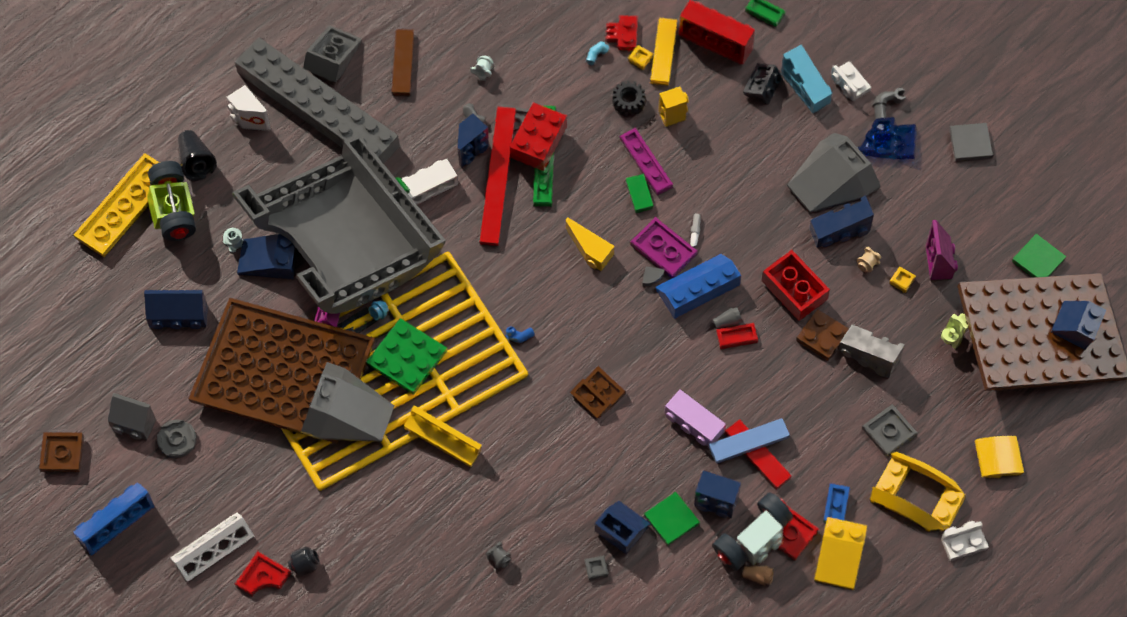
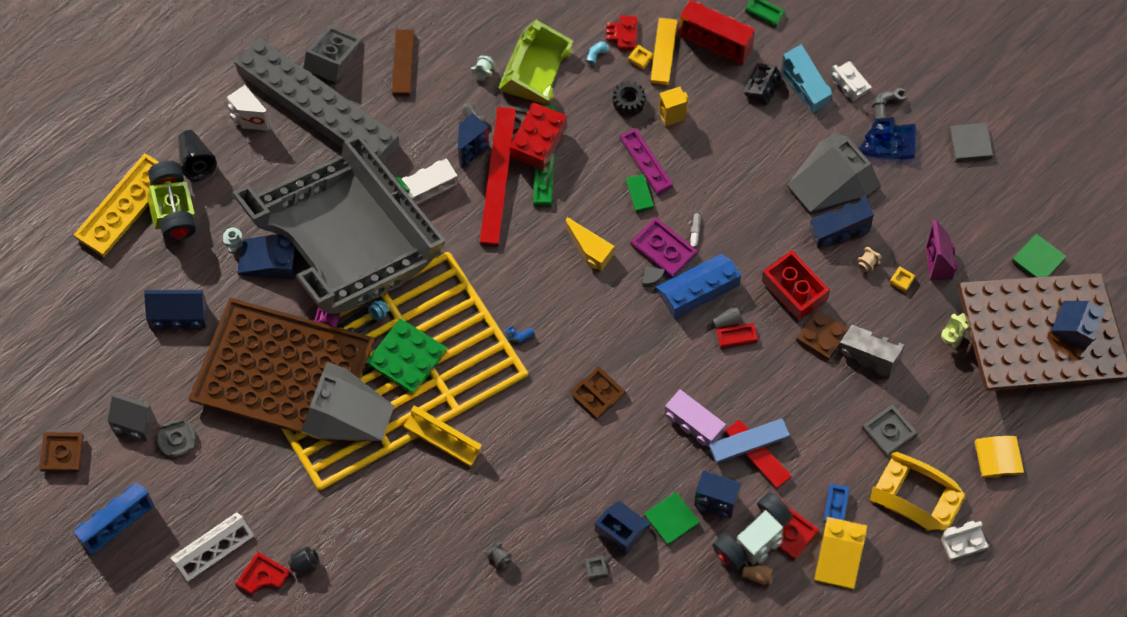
(535, 63): none -> lime windscreen

